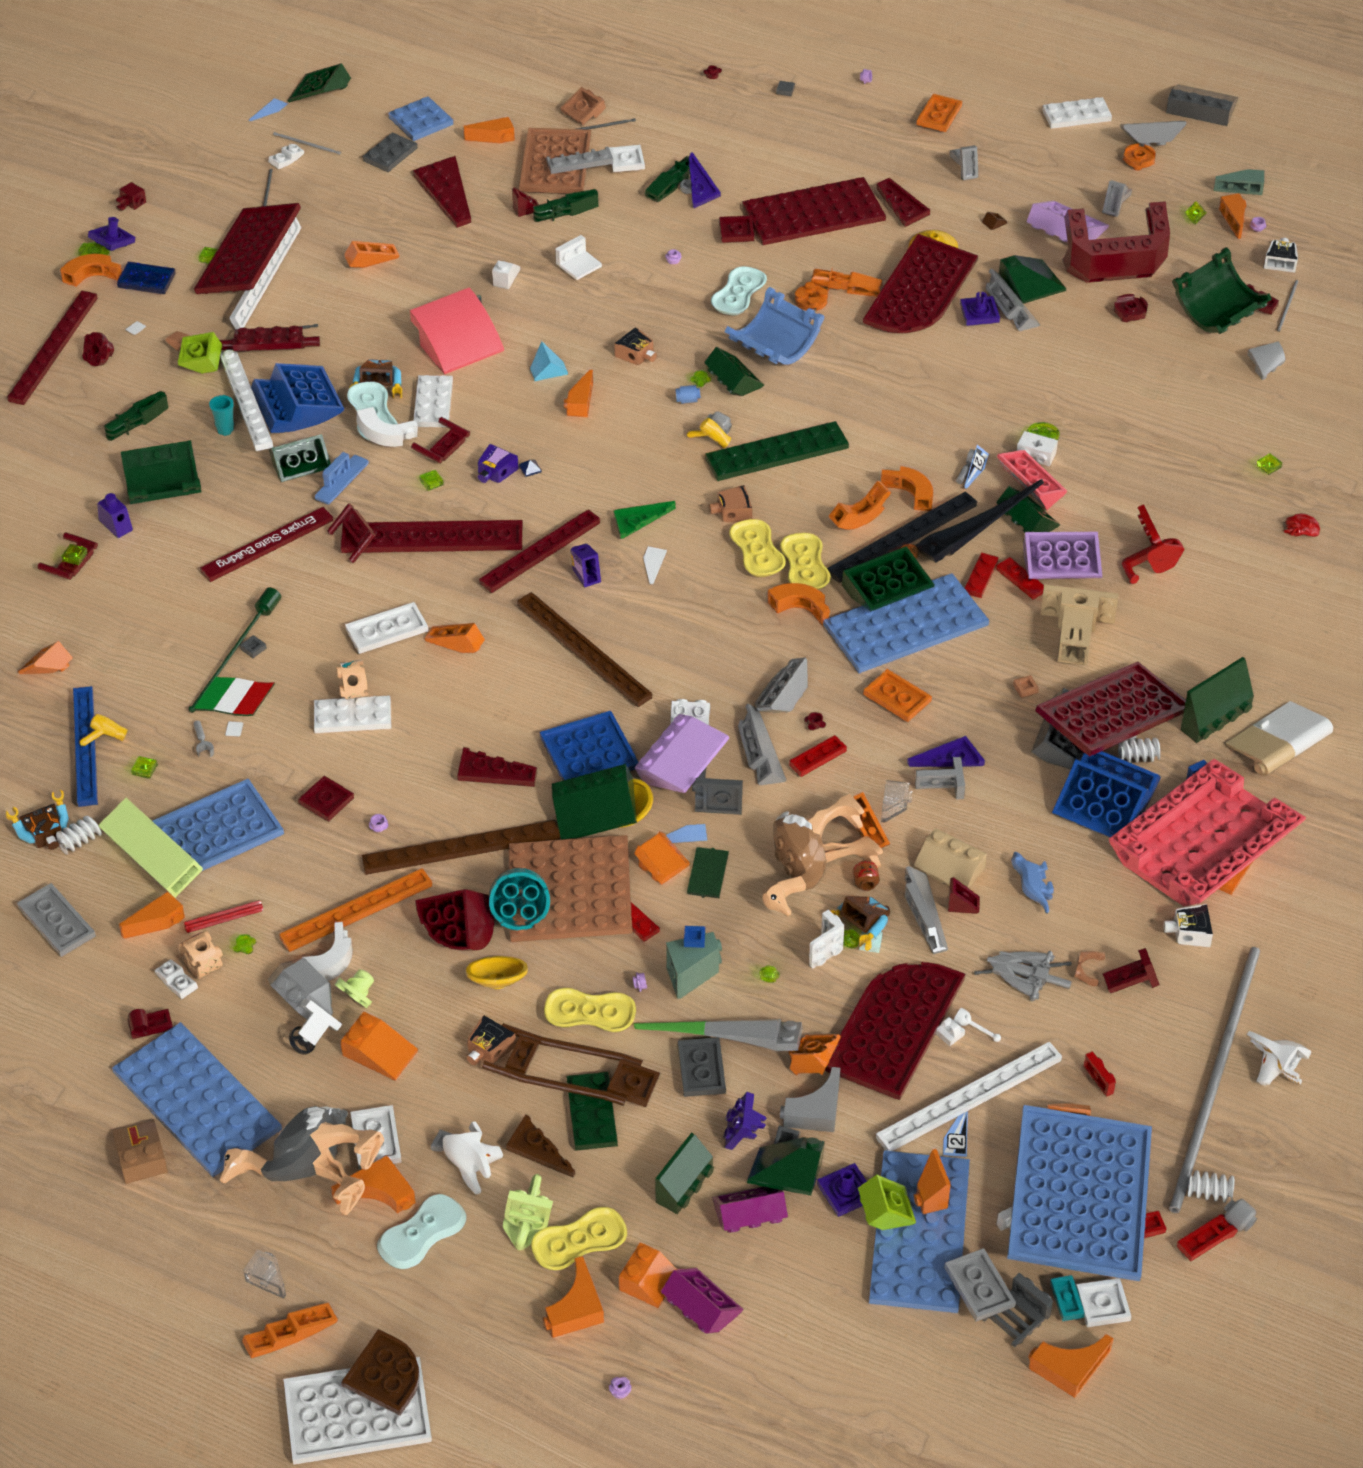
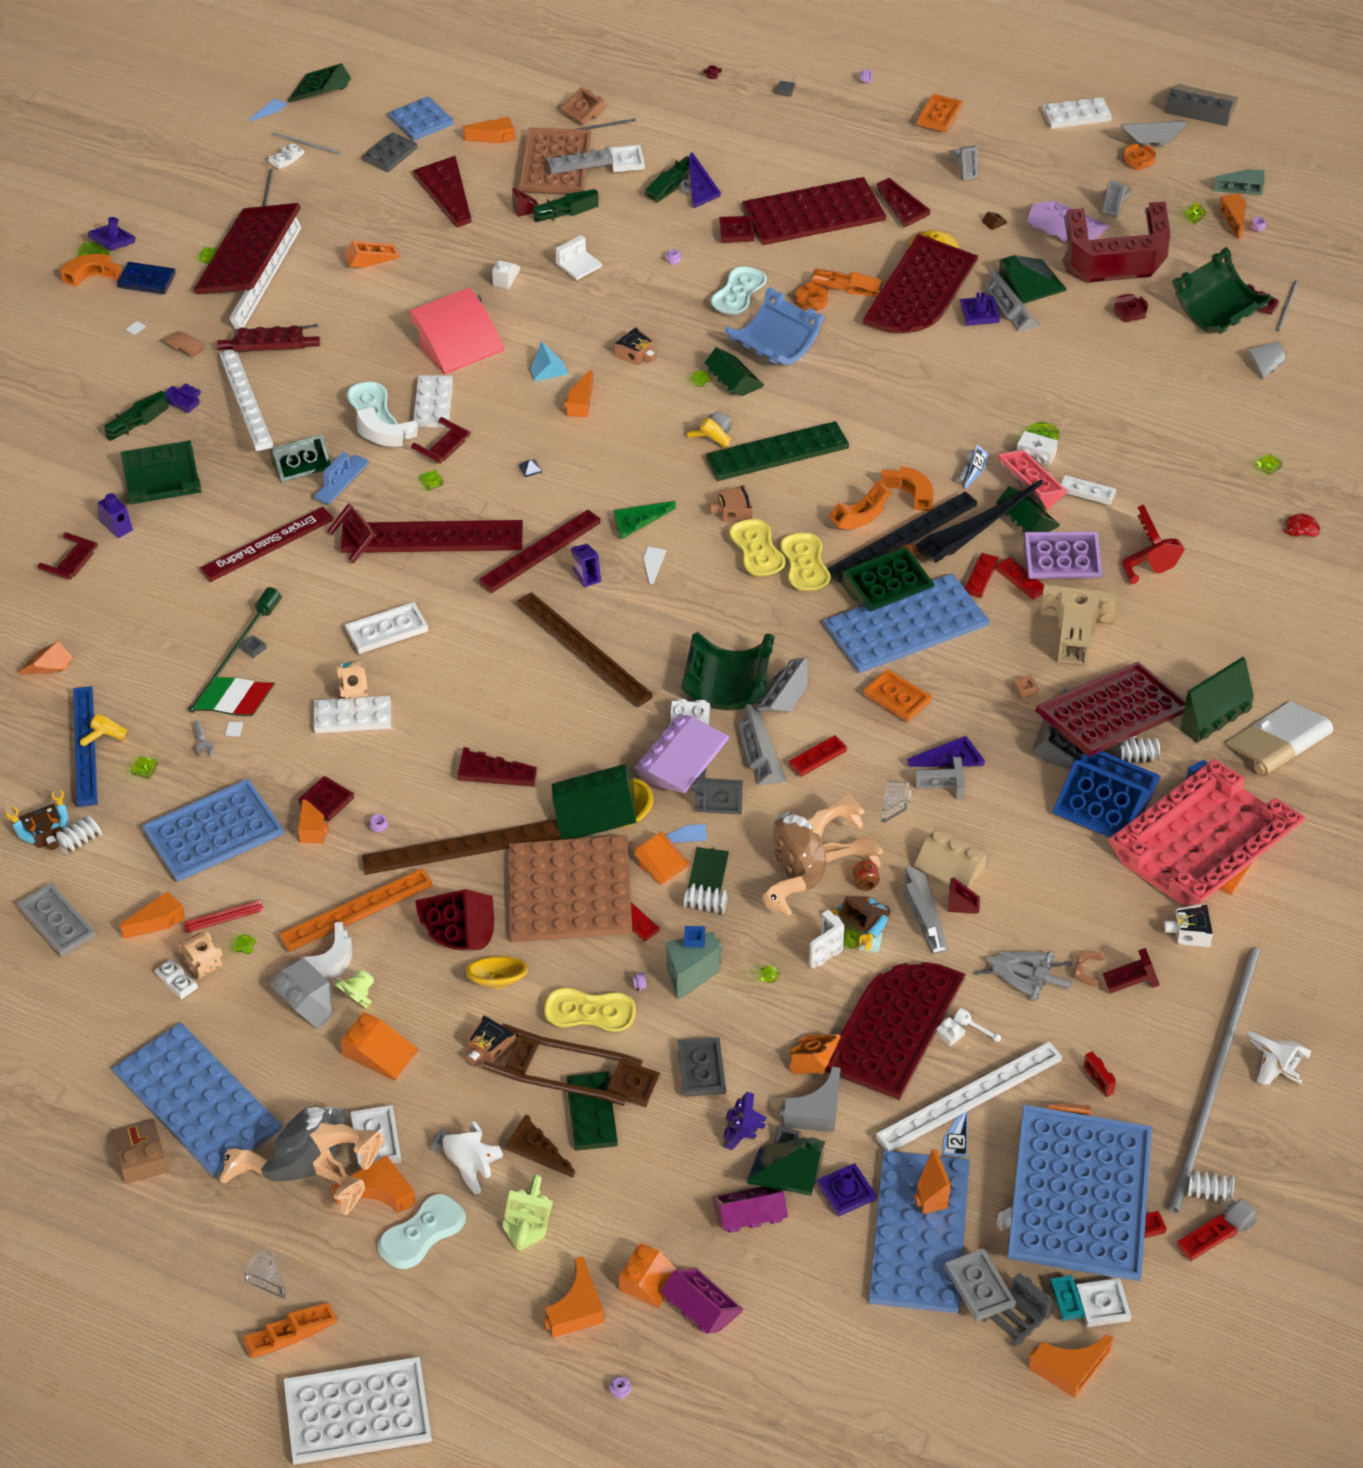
(52, 348): dark red plate -> none
(74, 554): clear neon green plate -> none
(97, 349): dark red plate -> none
(131, 196): dark red brick -> none
(146, 1024): dark red plate -> none
(150, 847): yellowish green brick -> none
(184, 397): none -> dark purple hinge
(200, 352): lime slope -> none
(223, 414): teal plant -> none
(296, 397): blue slope -> none
(311, 824): none -> orange slope
(312, 1028): white piece -> none
(380, 372): torso -> none
(385, 1373): reddish brown plate -> none
(457, 637): orange slope -> none
(496, 464): dark purple torso -> none
(505, 898): teal cylinder -> none
(588, 746): blue plate -> none
(595, 1231): light yellow plate -> none
(683, 1175): slope -> none
(688, 394): medium blue brick -> none
(706, 898): none -> white piece
(726, 676): none -> dark green hinge
(761, 1032): light grey plate -> none
(798, 596): orange arch -> none
(815, 721): dark red plate -> none
(871, 825): orange slope -> none
(886, 1203): lime slope -> none
(1031, 880): medium blue animal -> none
(1088, 490): none -> white plate
(1282, 256): torso -> none

